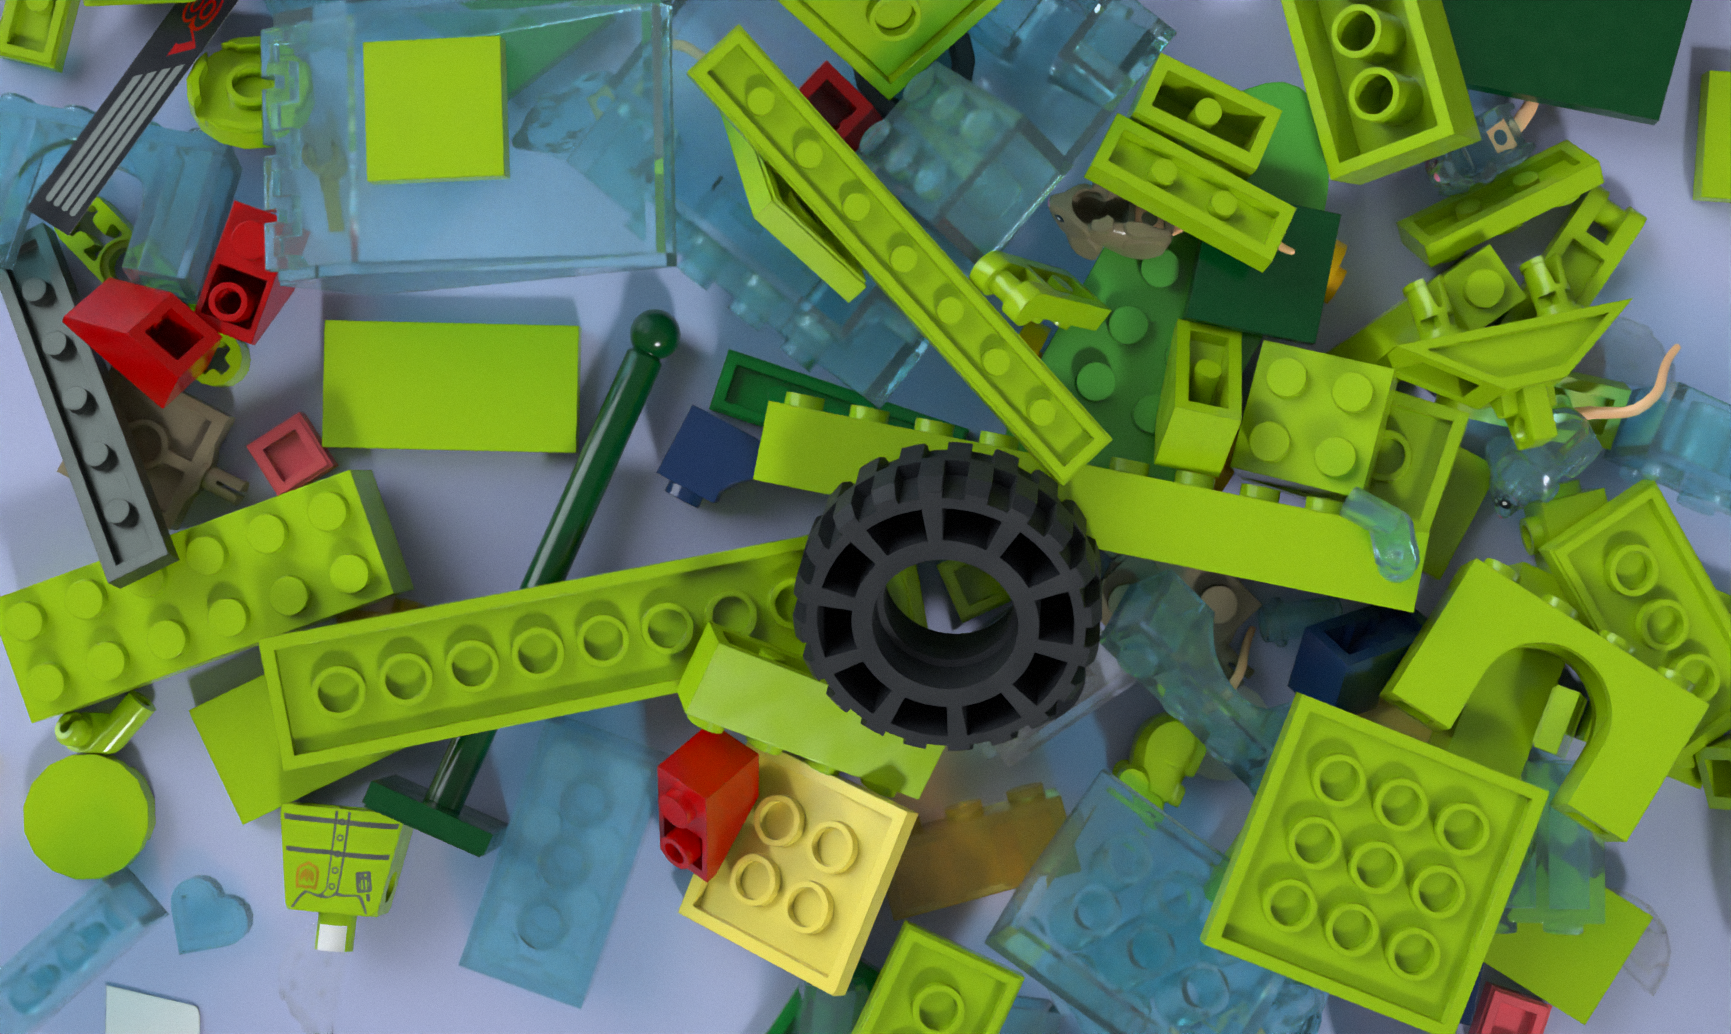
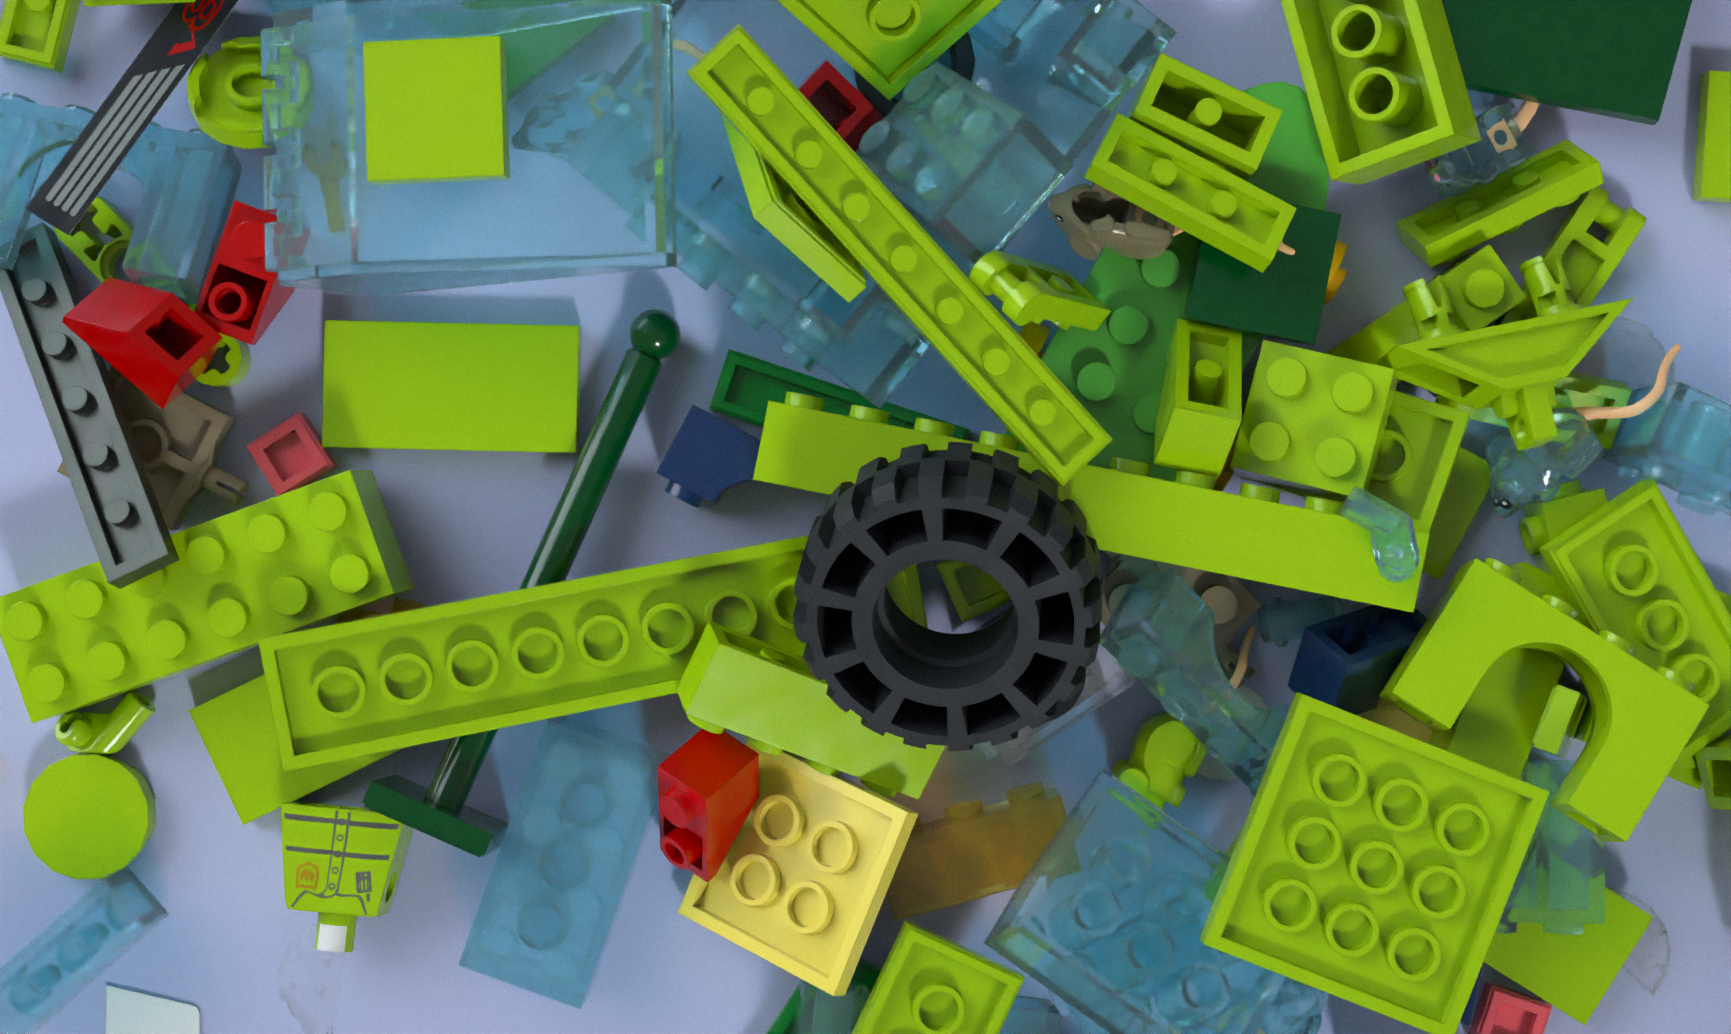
(207, 916): clear light blue tile -> none

